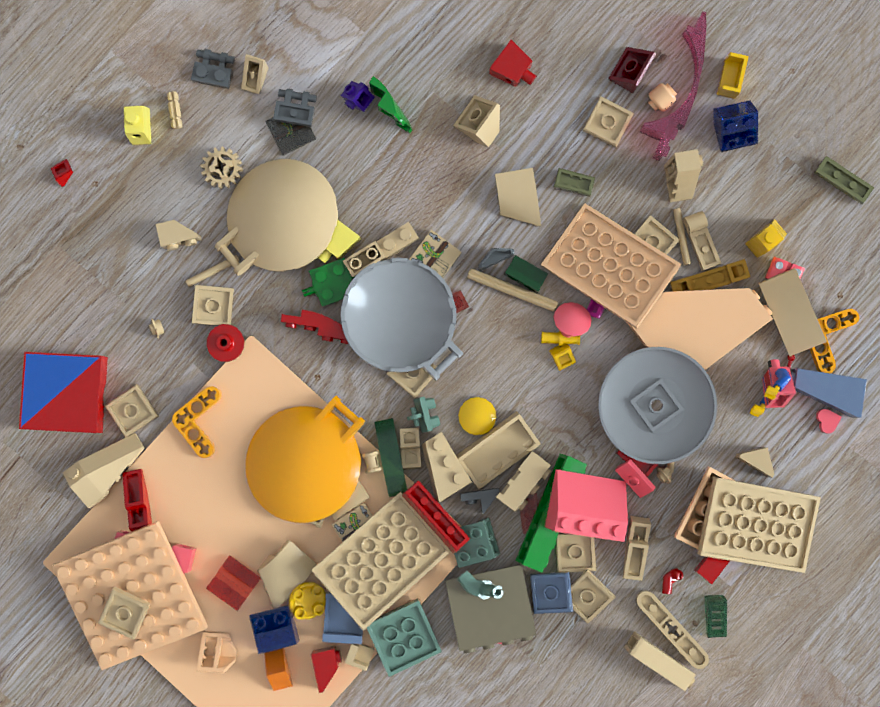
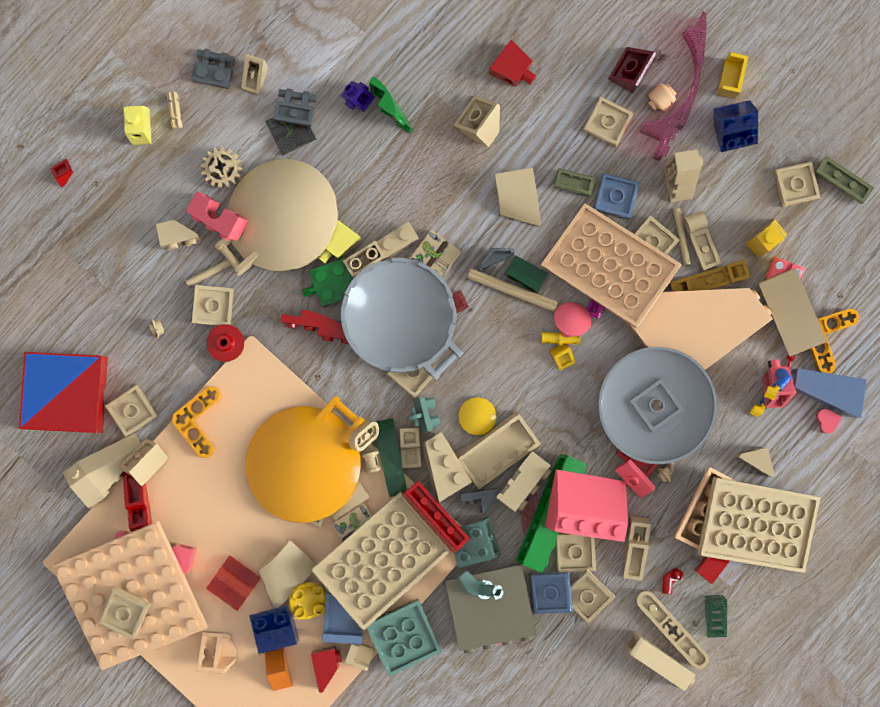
(144, 461): none -> tan panel
(204, 210): none -> coral arch
(364, 435): none -> tan plate
(616, 196): none -> sand blue tile
(796, 184): none -> tan tile

